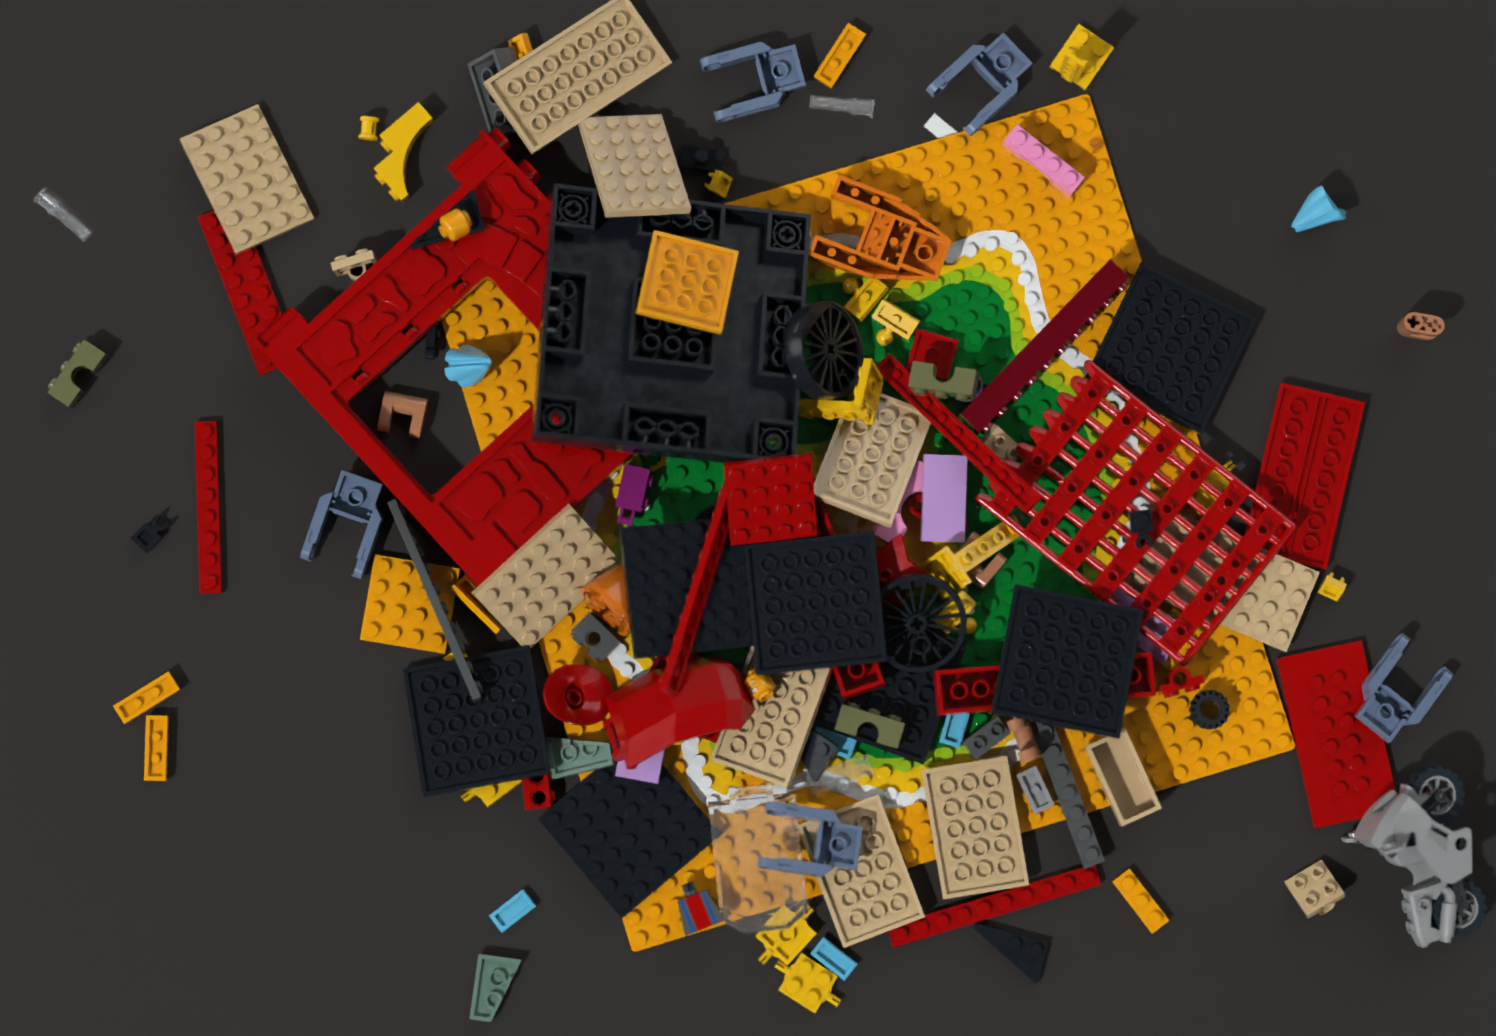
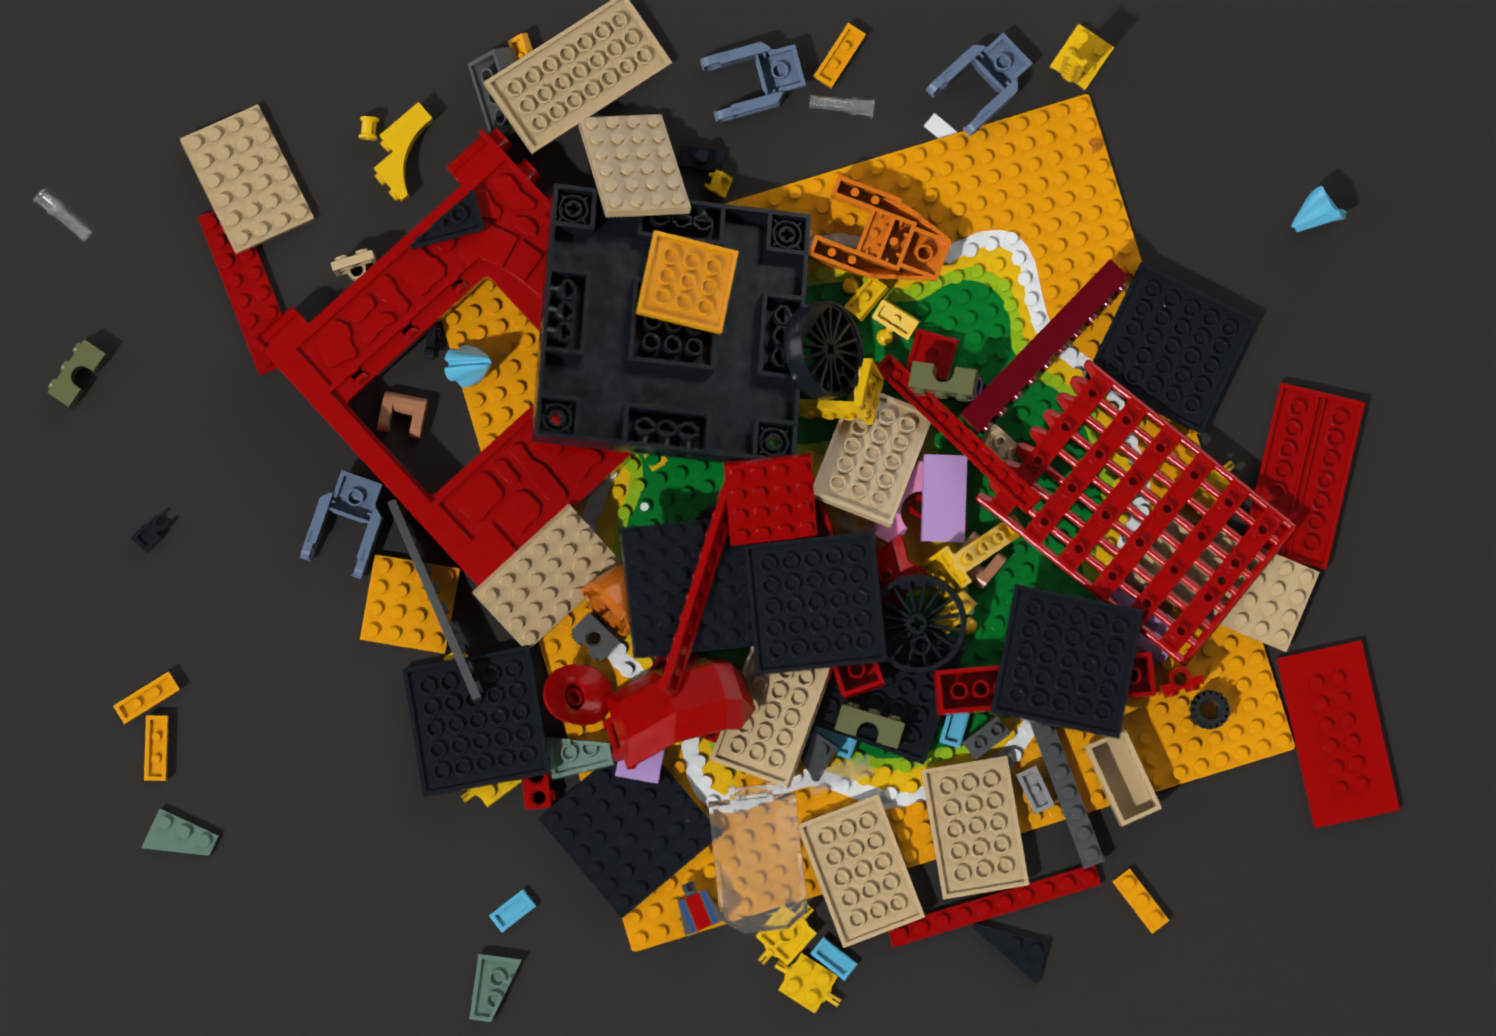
(179, 835): none -> sand green wing
(208, 507): red plate -> none
(455, 224): light orange head -> none
(463, 589): light orange plate -> none
(632, 492): magenta brick -> none
(759, 687): light orange head -> none
(835, 843): sand blue plate -> none
(1025, 739): nougat connector -> none
(1035, 153): bright pink arch -> none
(1141, 523): black plate -> none
(1315, 889): tan plate -> none
(1332, 587): yellow tile -> none
(1386, 710): sand blue plate -> none
(1403, 833): light grey piece -> none
(1416, 320): nougat connector -> none

